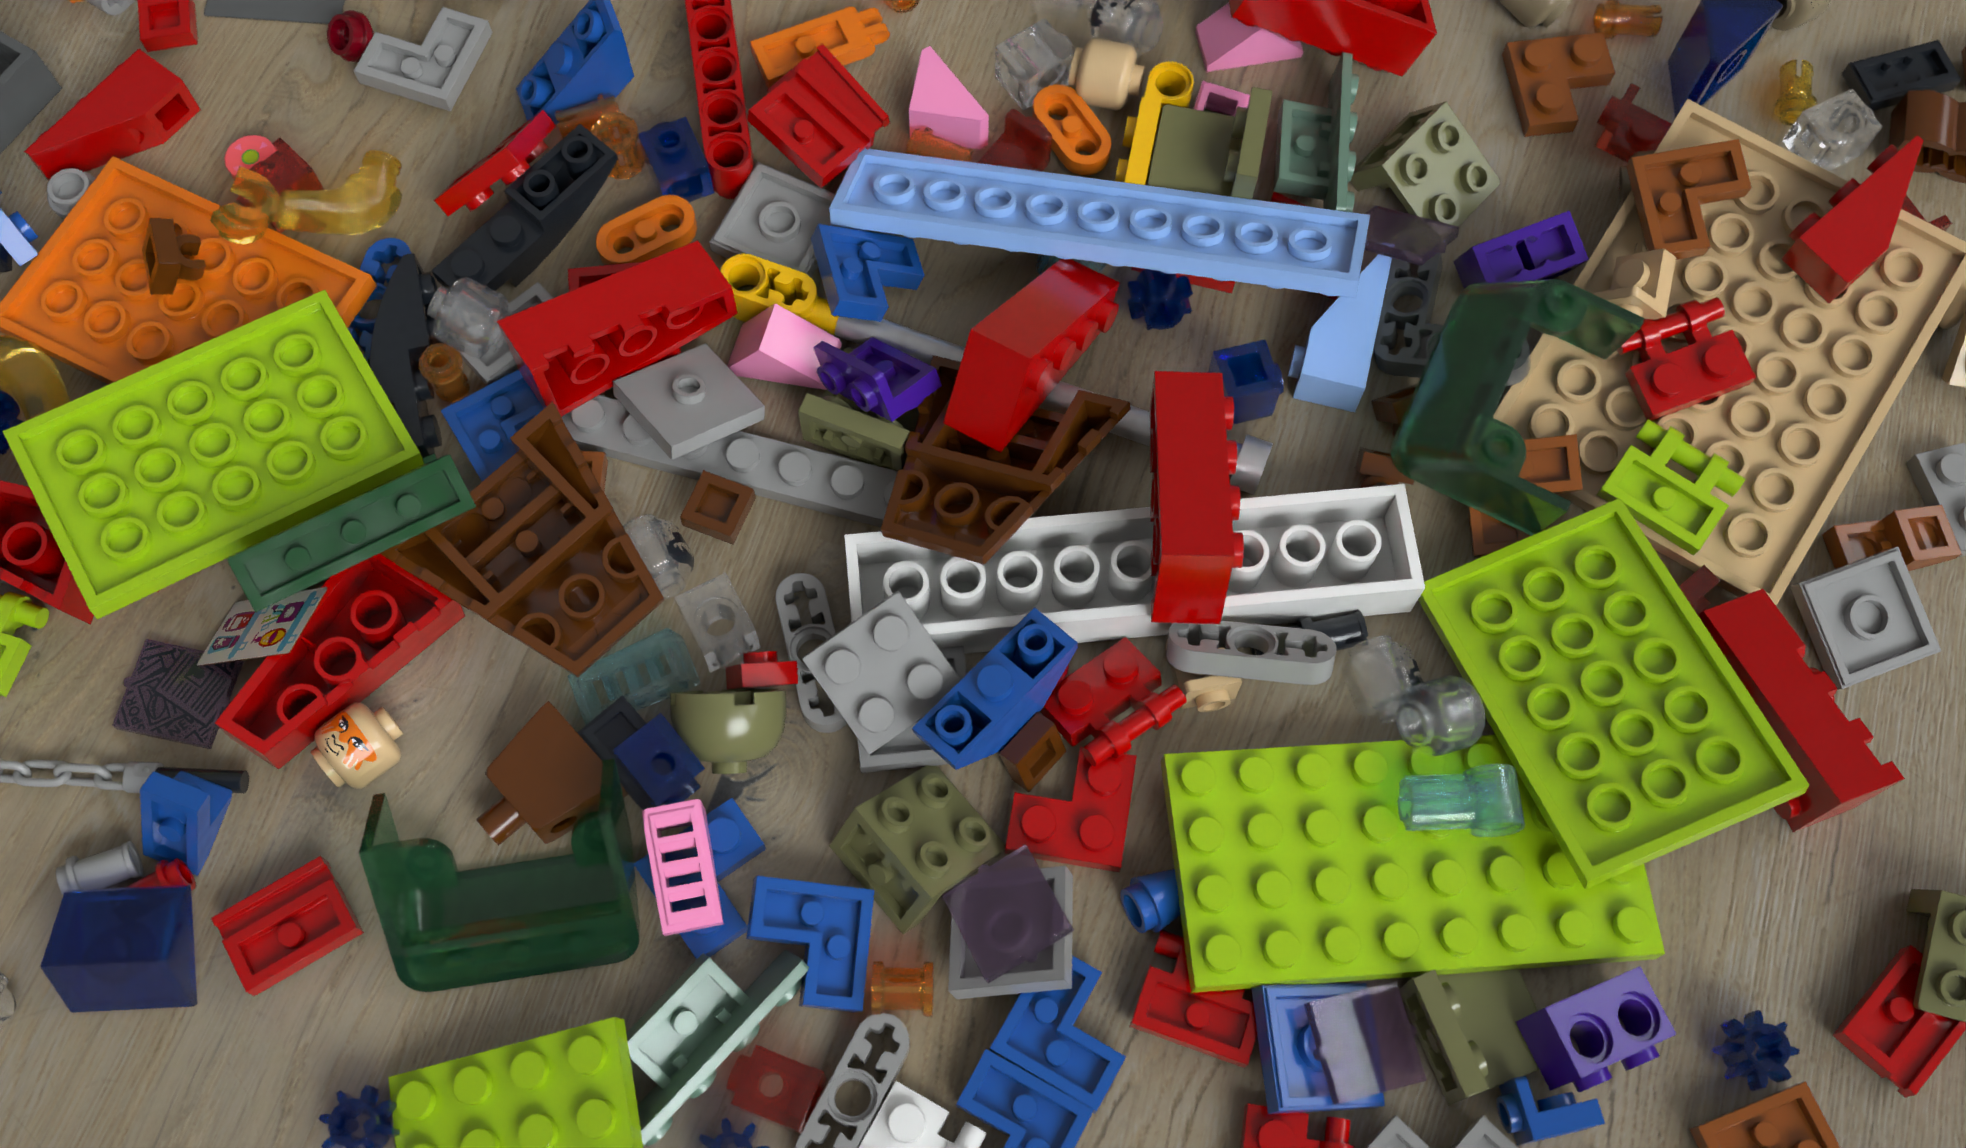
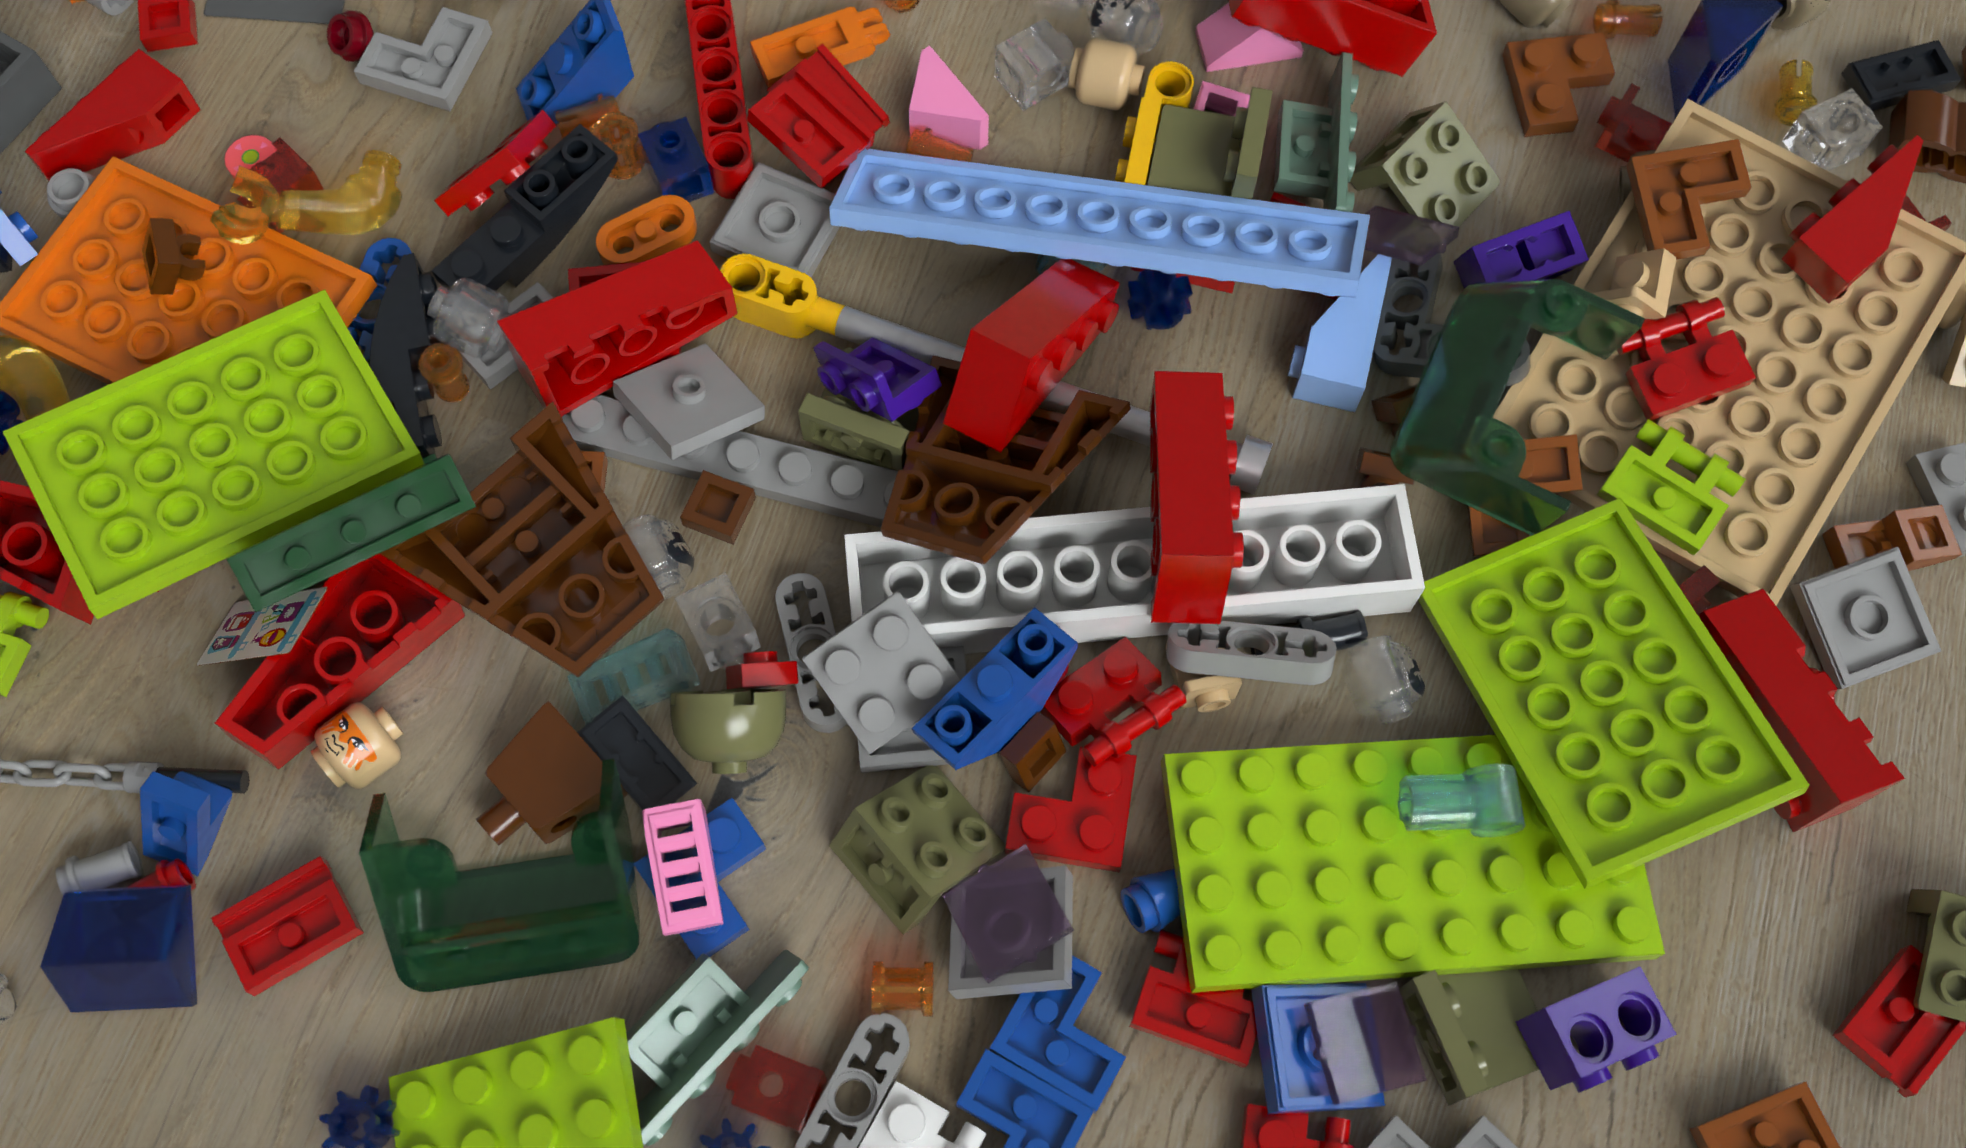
(174, 696): piece -> none
(489, 419): blue plate -> none
(660, 763): clear blue brick -> none
(779, 349): bright pink slope -> none
(830, 924): blue plate -> none
(859, 264): blue plate -> none
(1022, 145): clear red bracket -> none
(1076, 132): orange plate -> none
(1249, 378): clear blue brick -> none
(1441, 716): clear head -> none
(1557, 1113): blue bracket -> none
(1771, 1056): clear blue gear -> none

